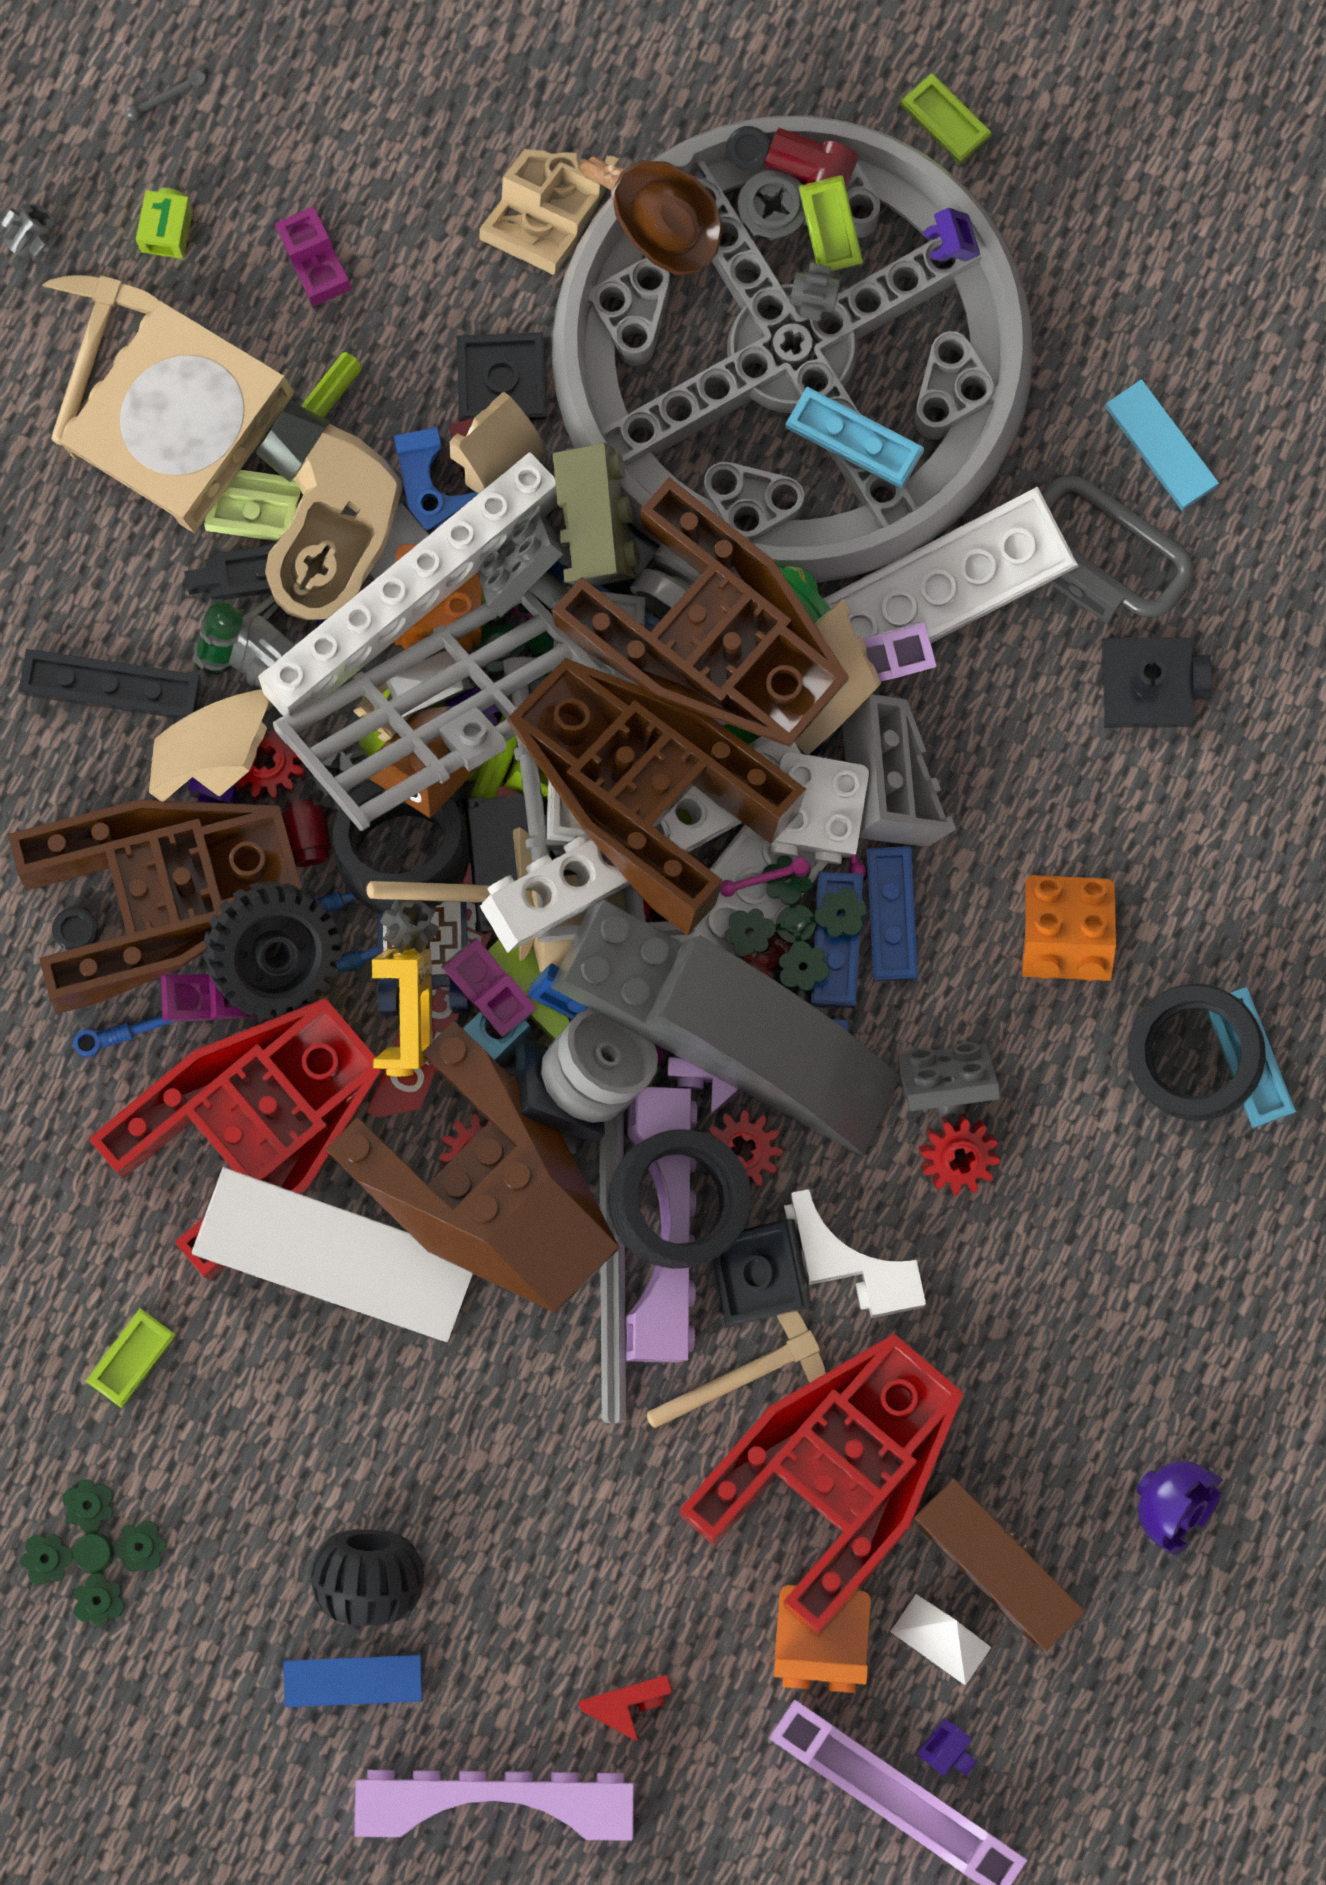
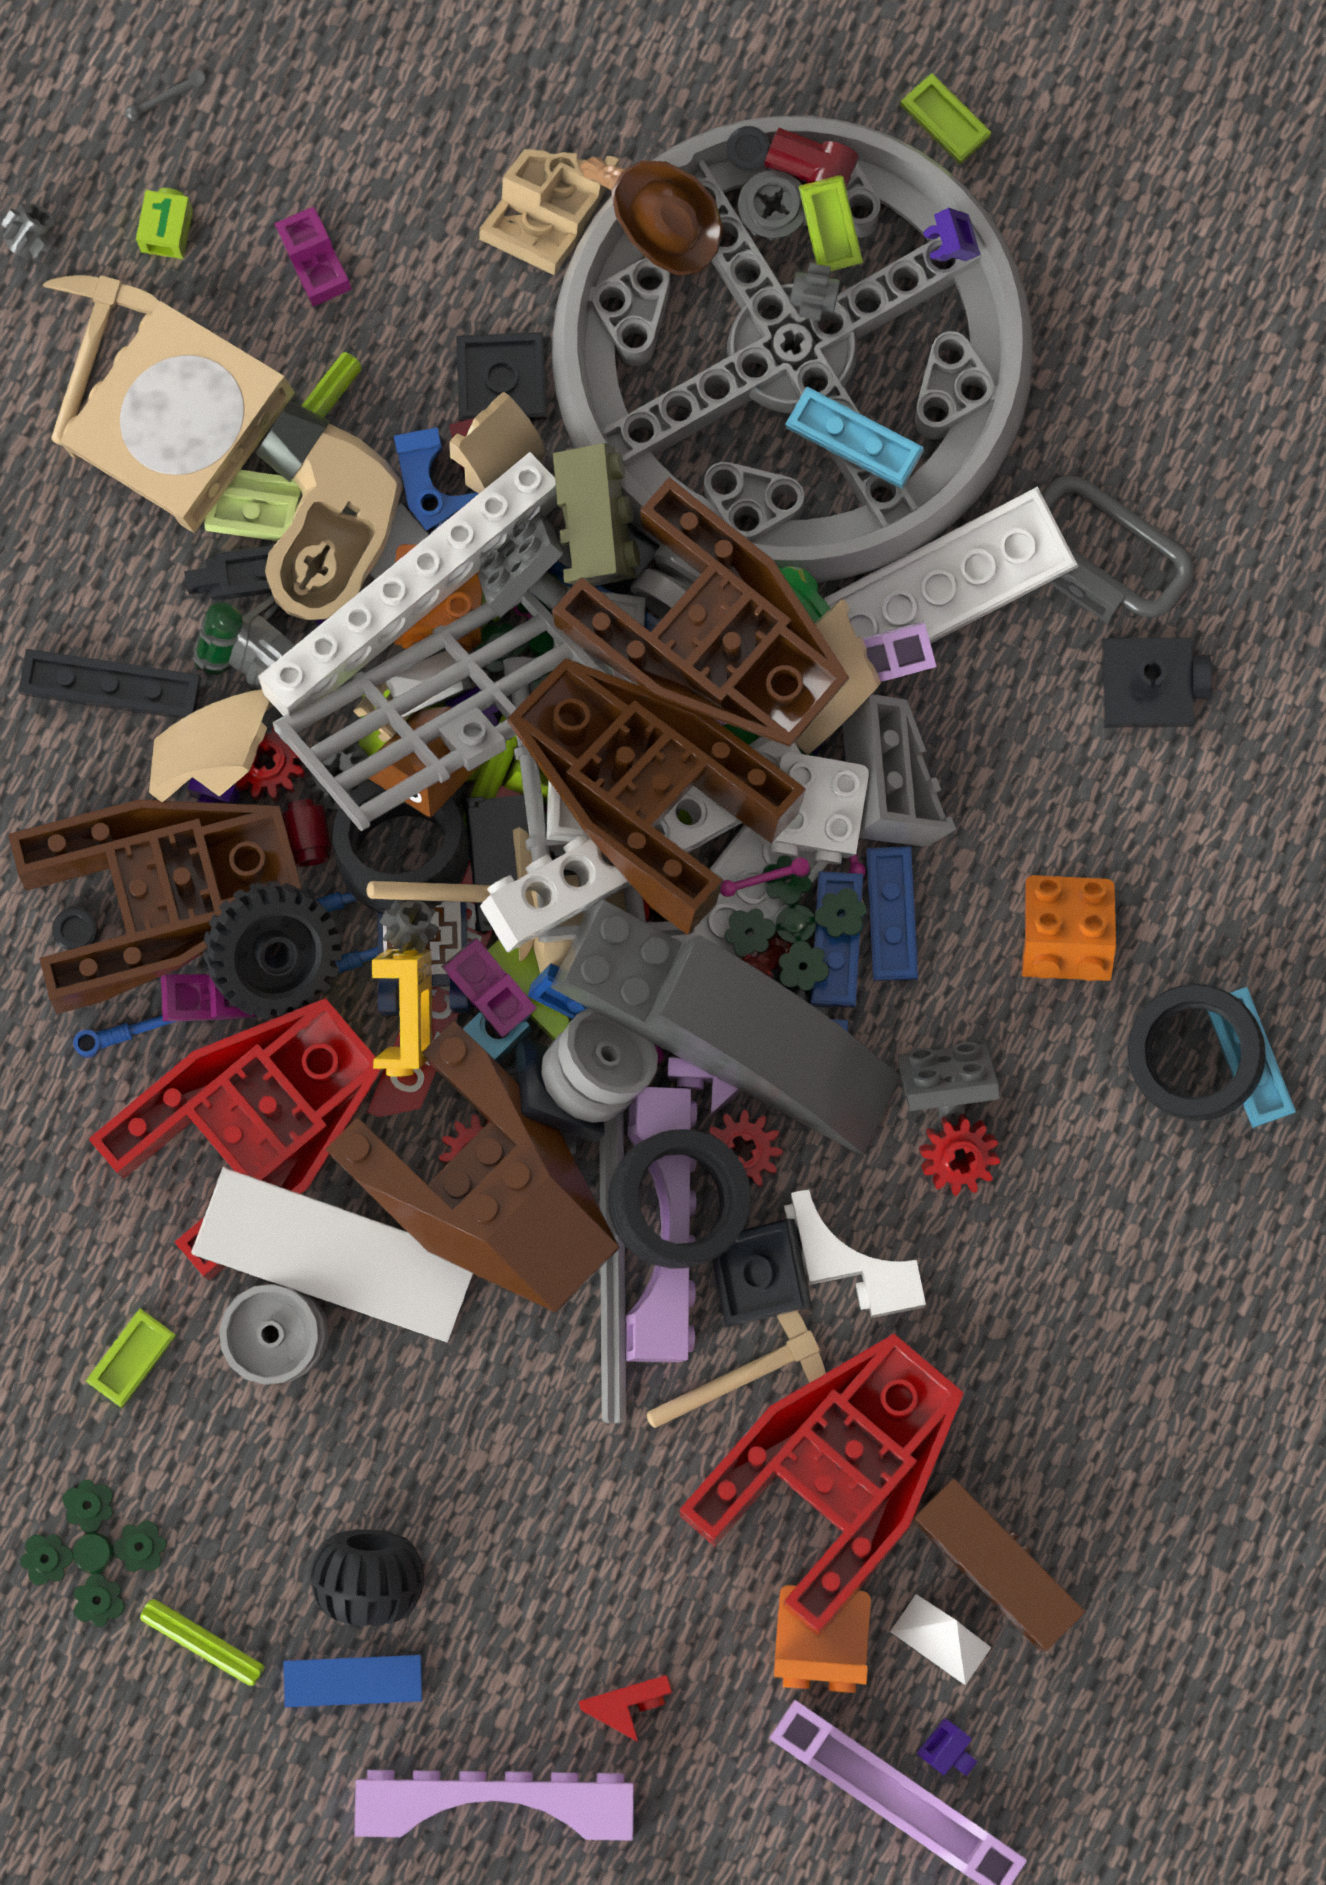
(202, 1642): none -> lime axle
(300, 1328): none -> light grey wheel
(1161, 445): medium azure tile -> none
(1176, 1501): dark purple cylinder -> none

